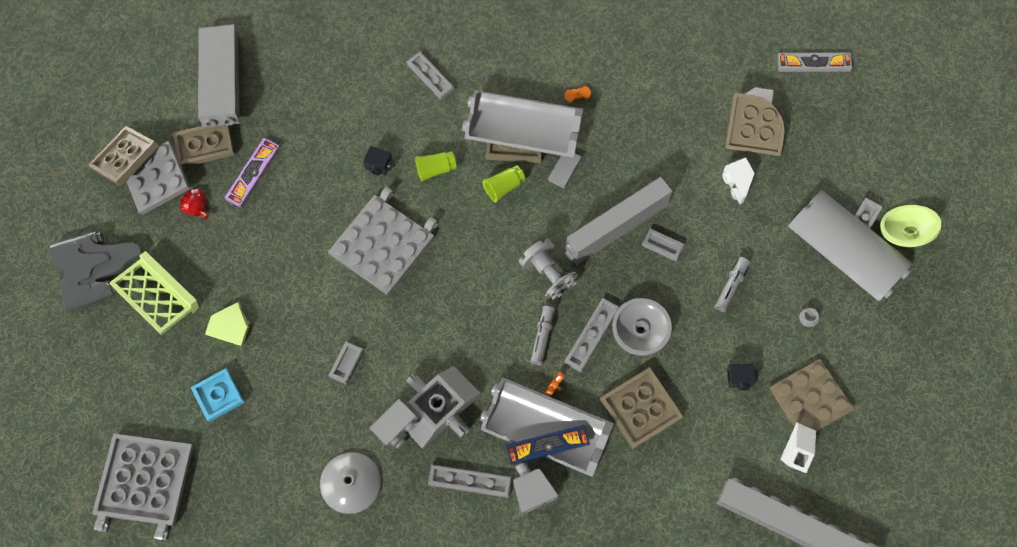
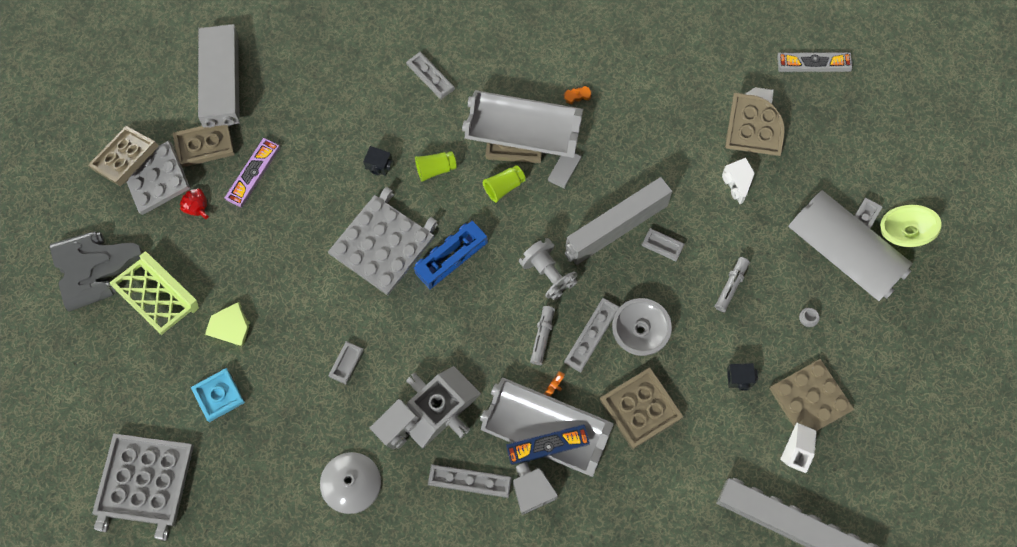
(427, 268): none -> blue brick

